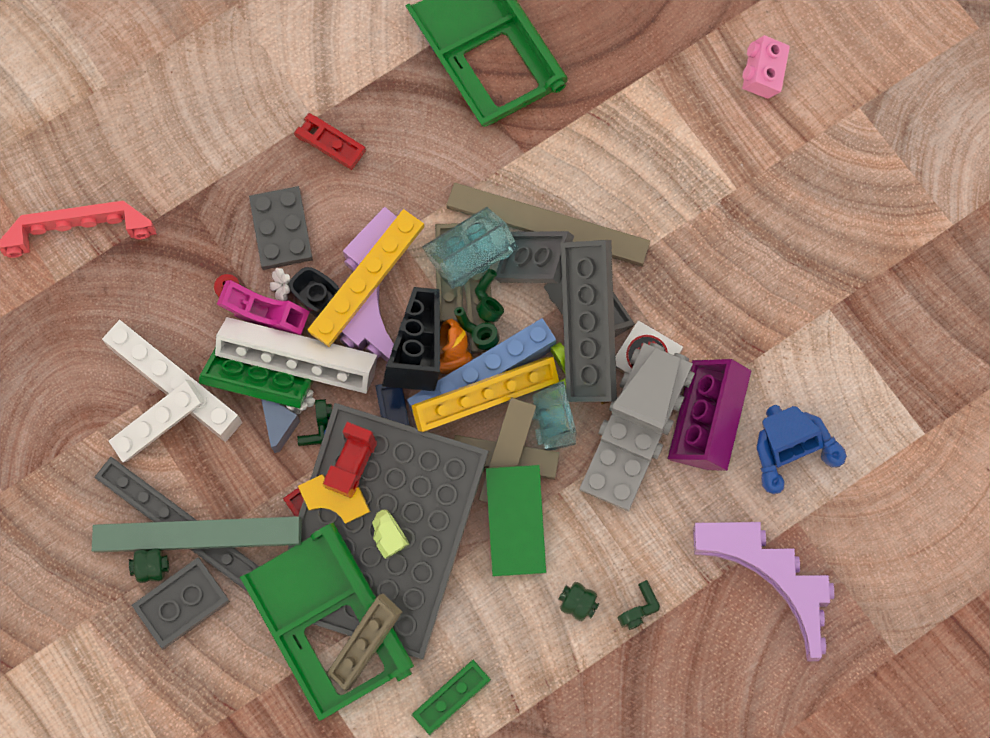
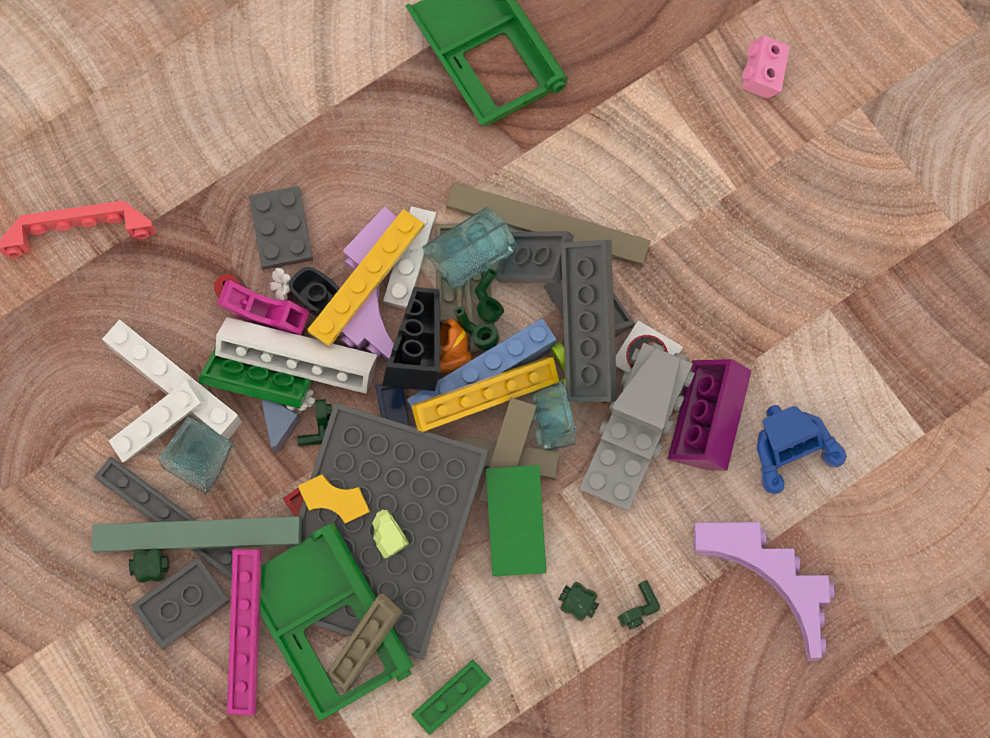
(196, 455): none -> clear light blue slope
(244, 632): none -> dark pink tile
(330, 141): red plate -> none
(345, 475): red piece -> none
(408, 267): none -> white plate

